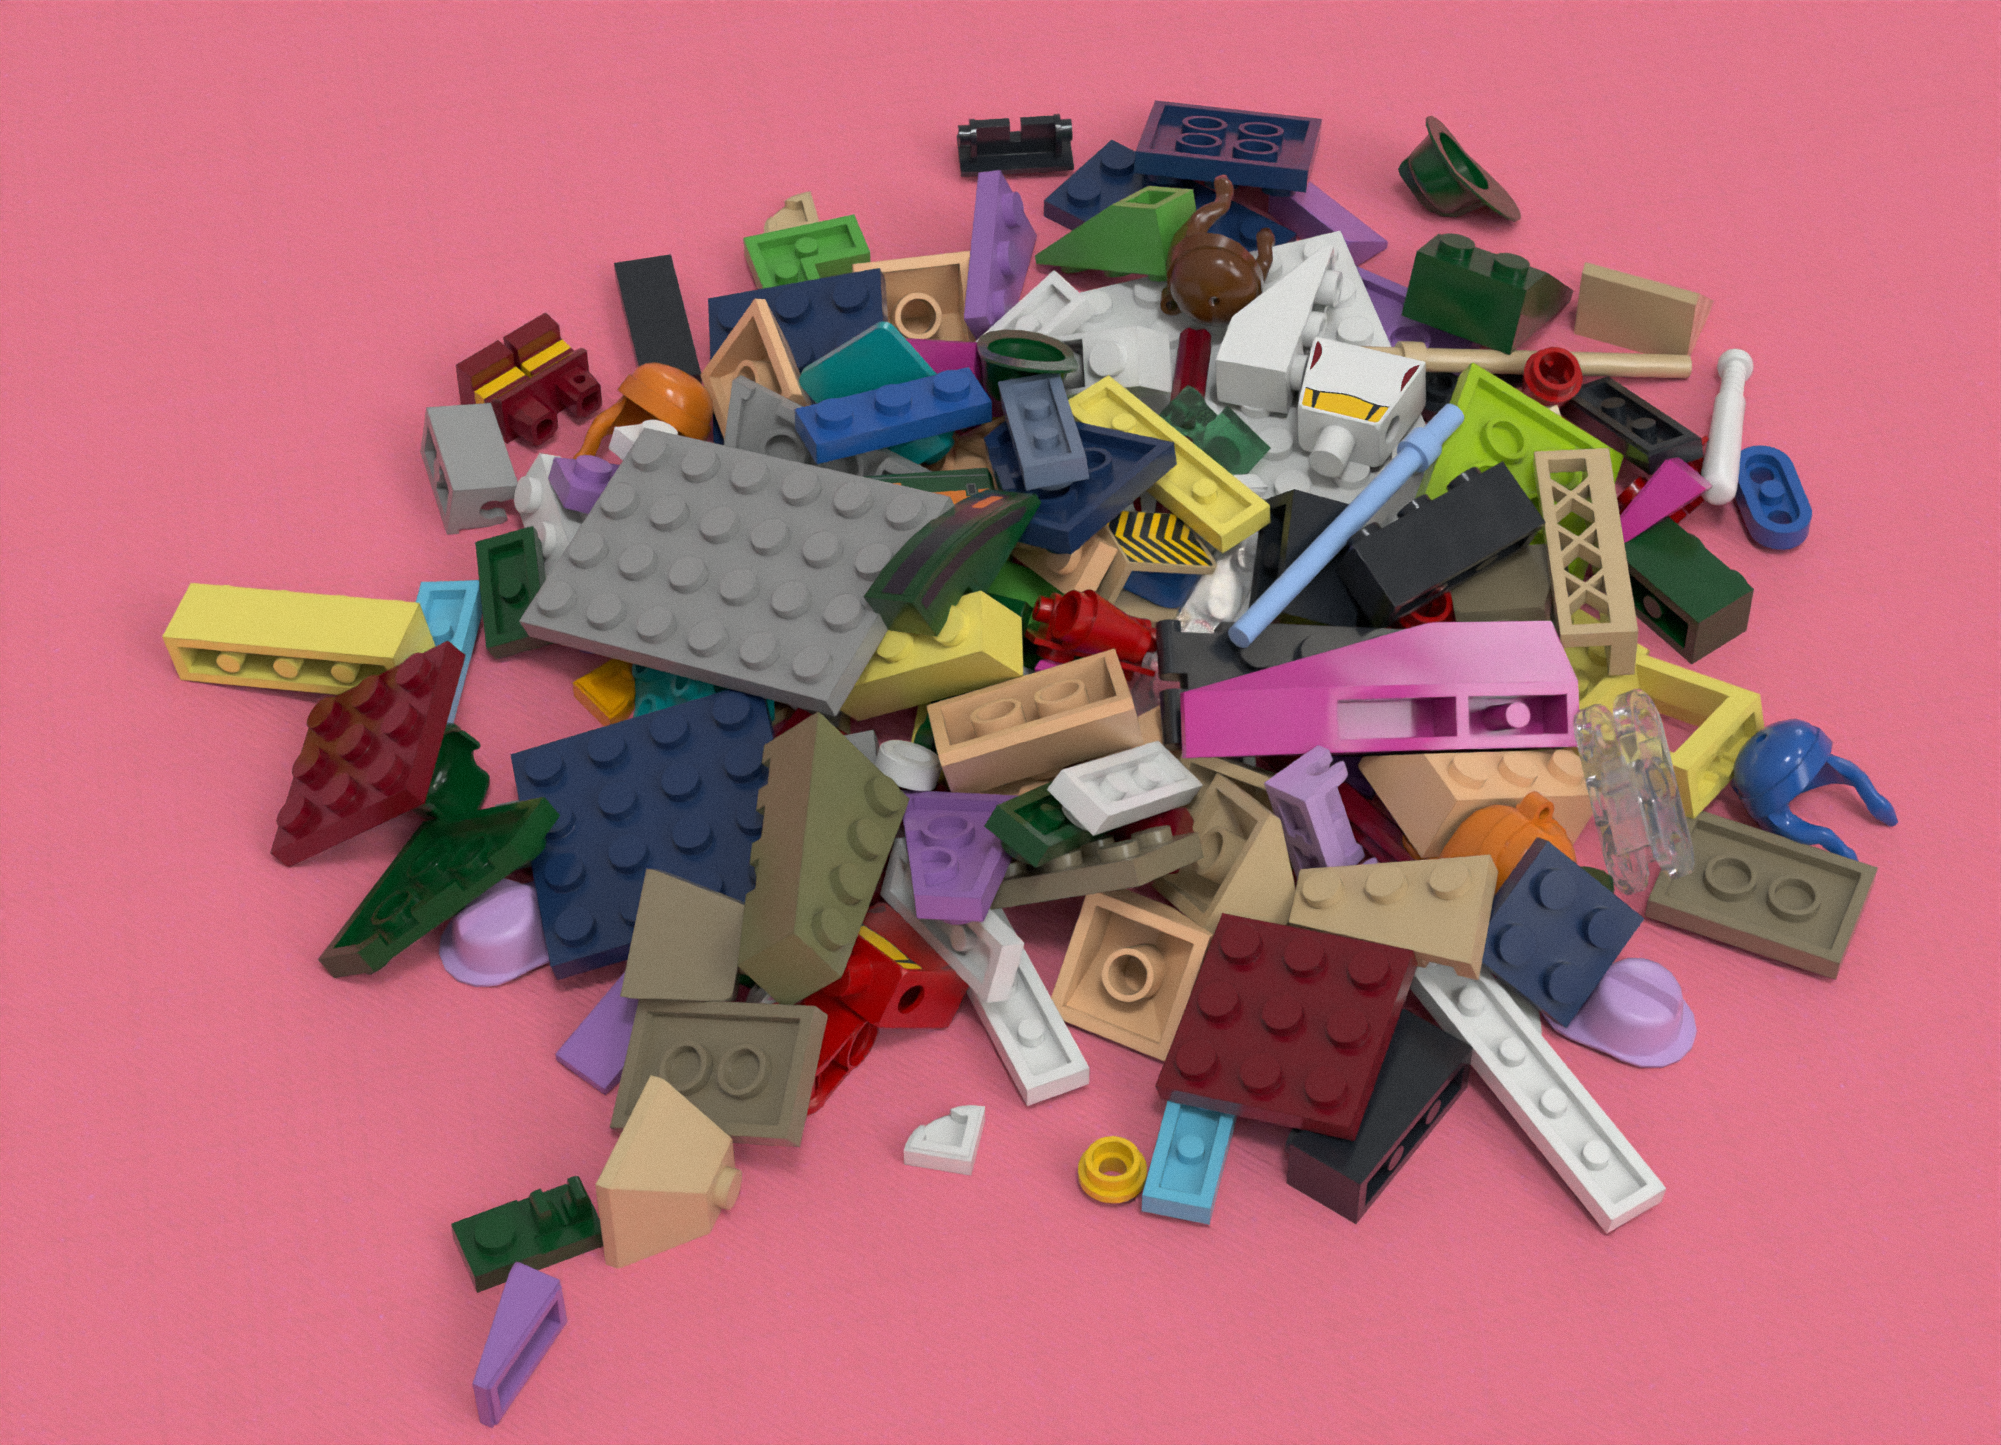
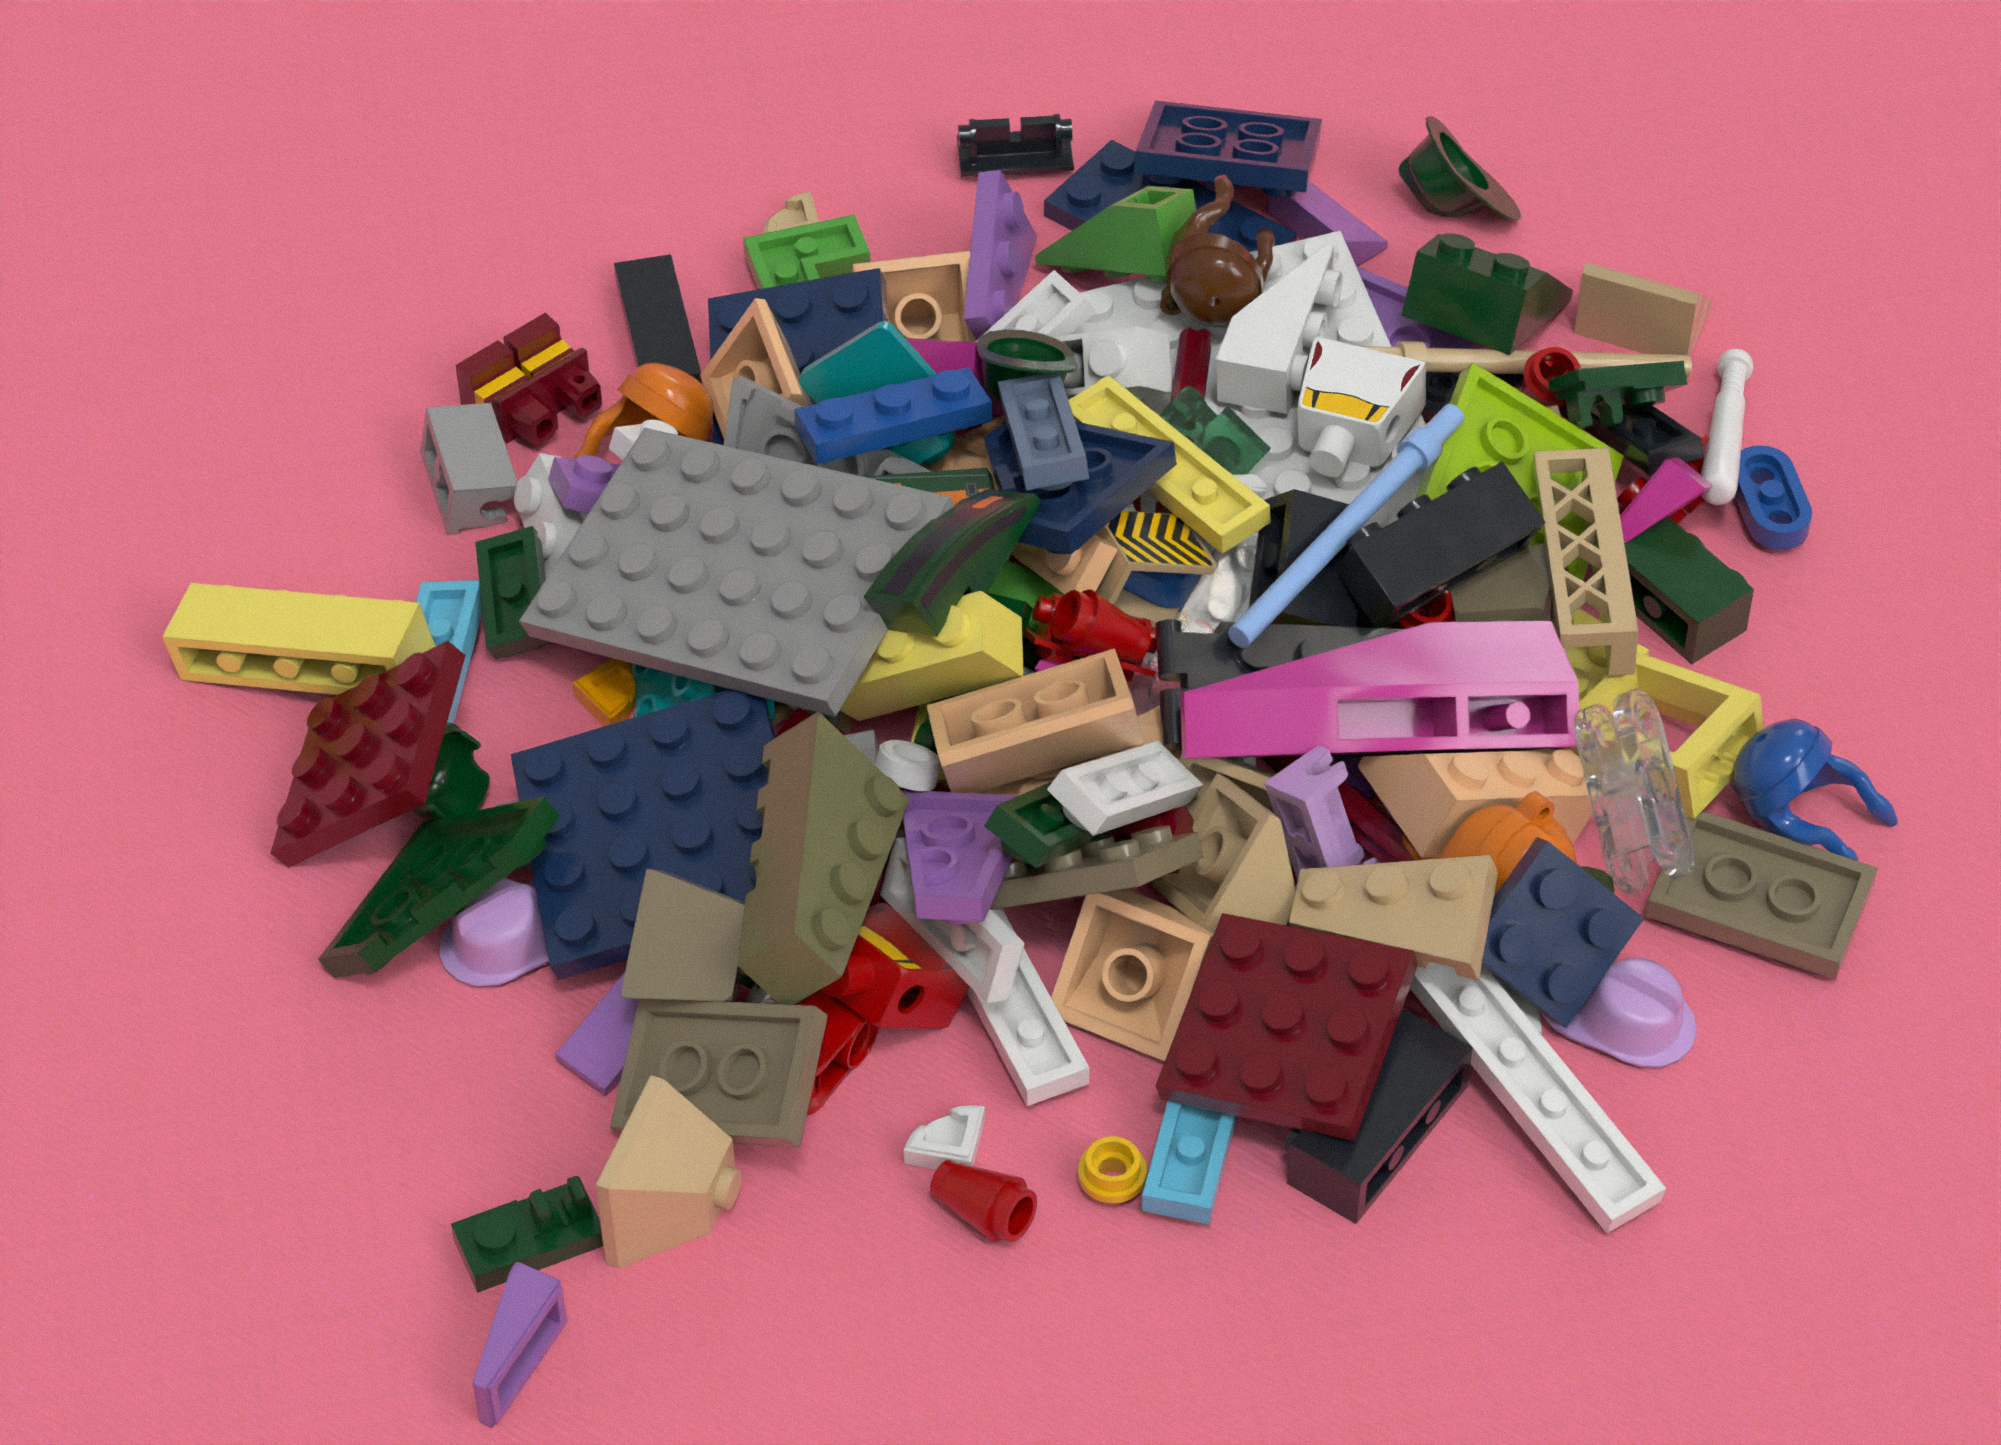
(986, 1199): none -> red cone
(1606, 386): none -> dark green plate

